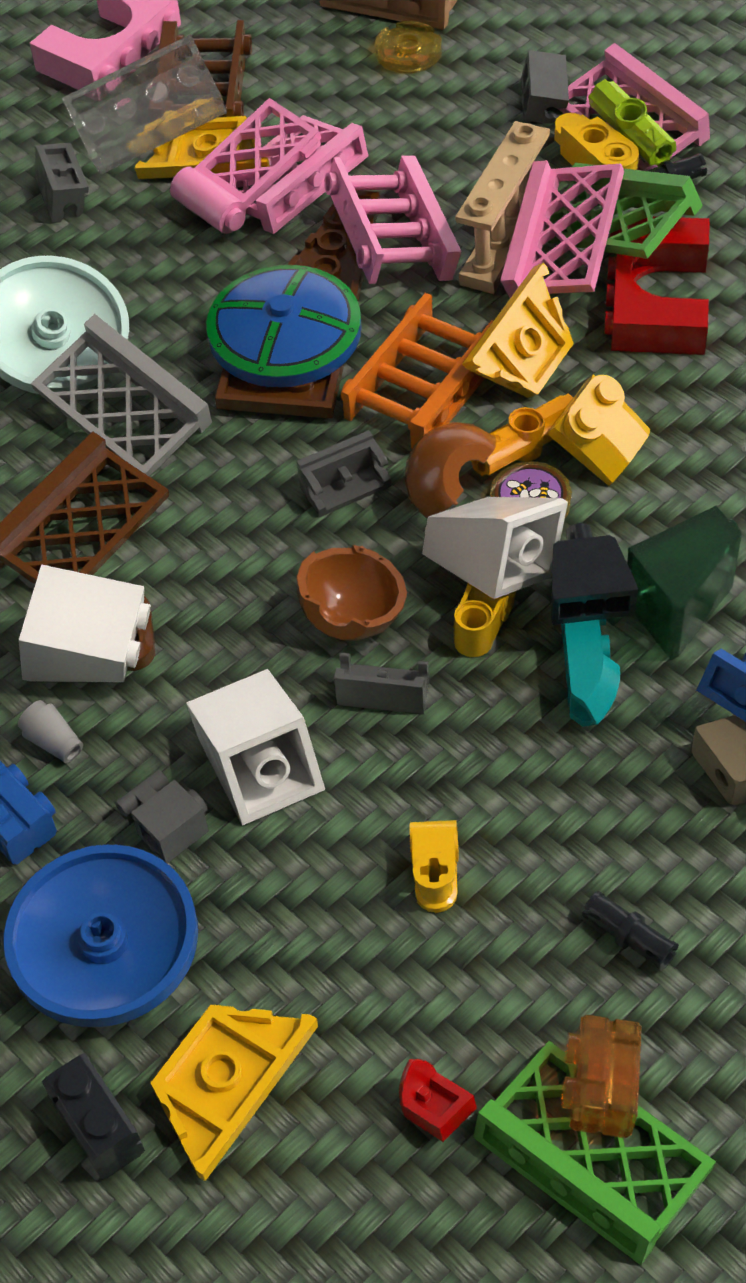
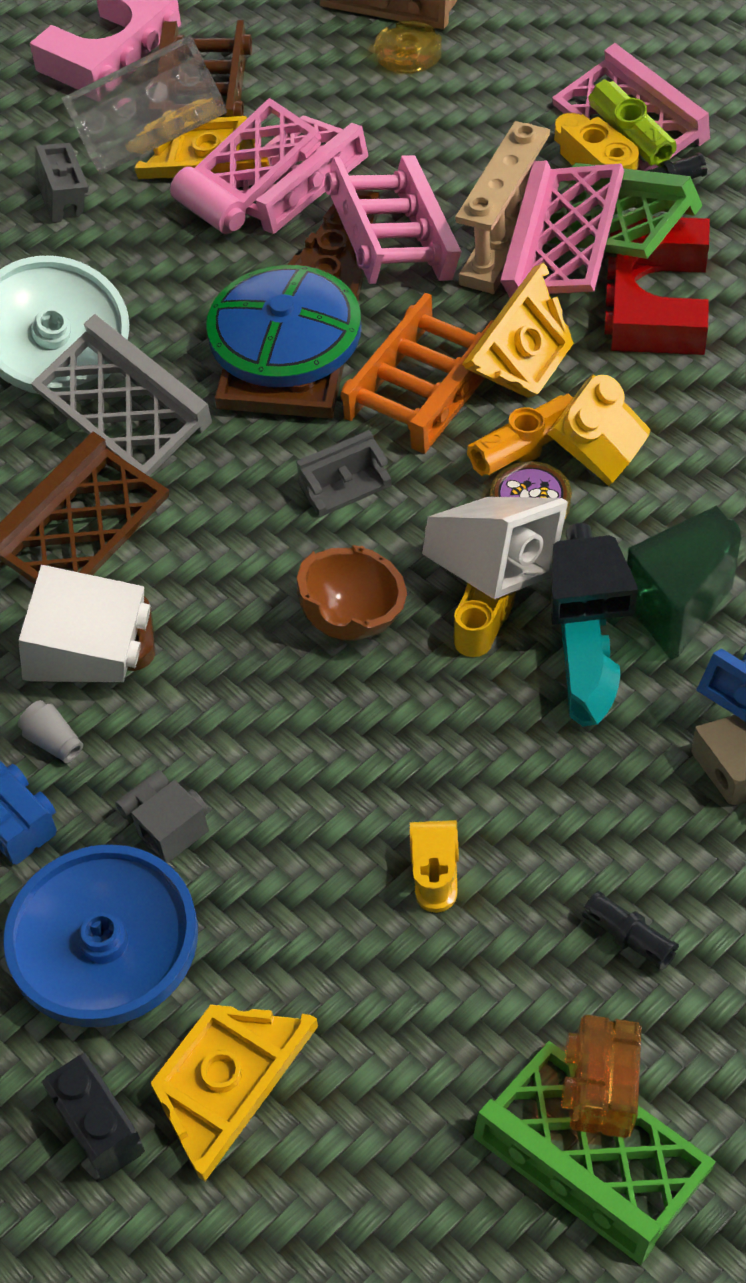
(257, 745): white slope -> none
(381, 686): dark grey hinge -> none
(433, 1100): red plate -> none
(436, 463): dark orange cylinder -> none
(543, 86): dark grey hinge -> none

